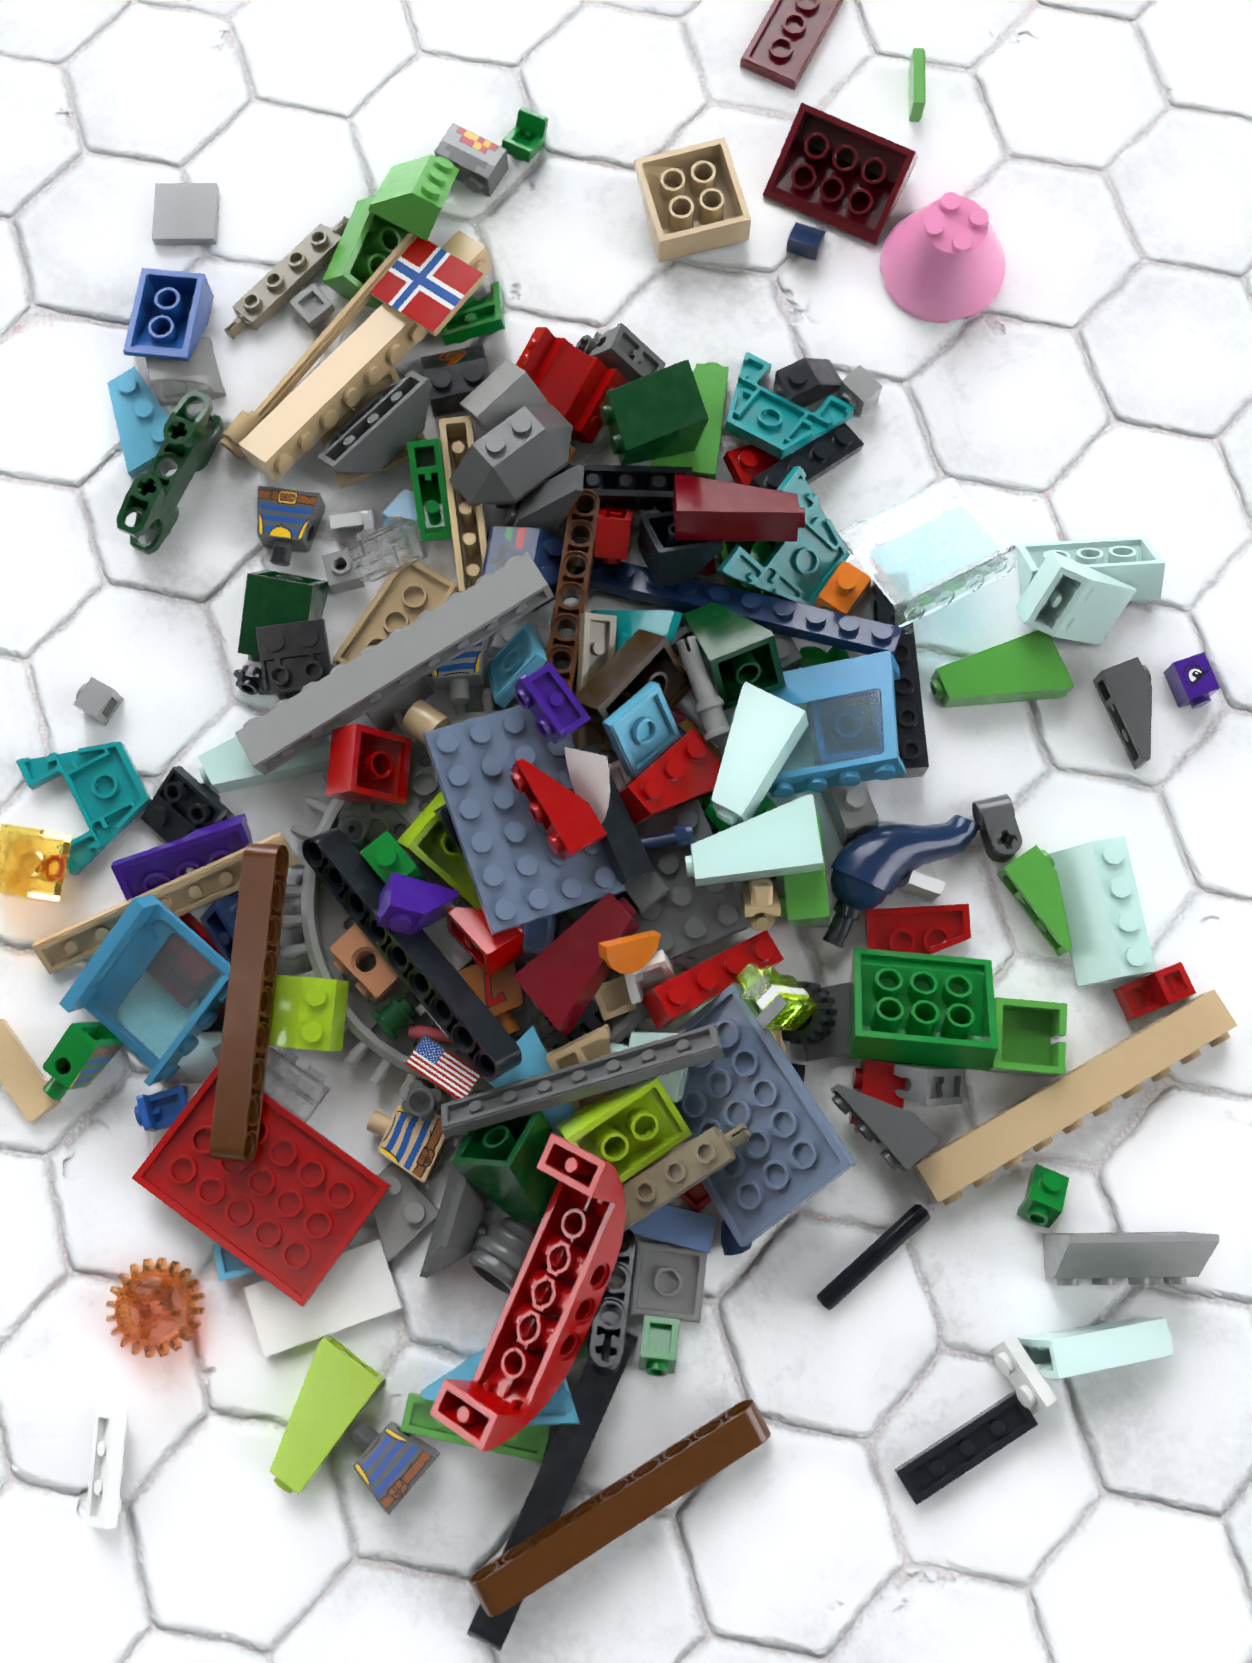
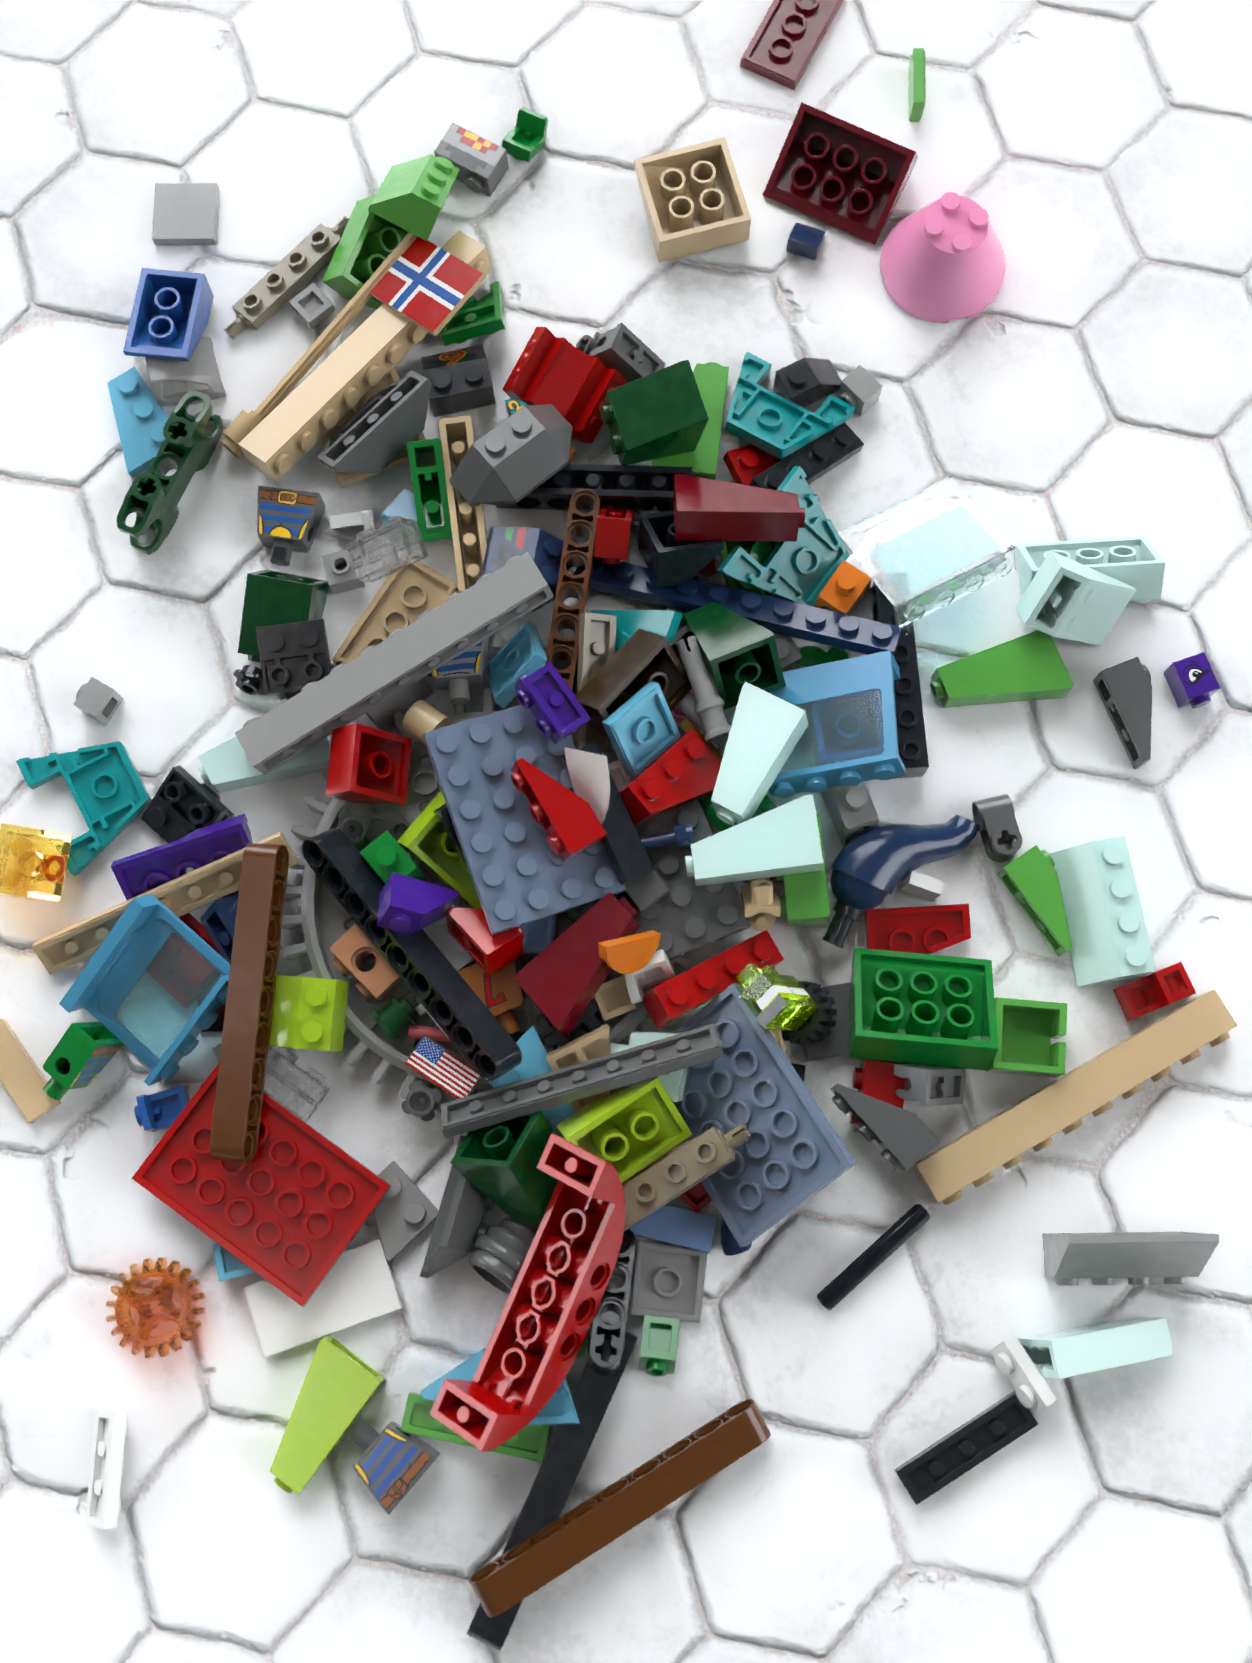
(410, 1141): torso -> none
(501, 396): light grey slope -> none
(548, 503): dark grey slope -> none
(1043, 1196): green bracket -> none

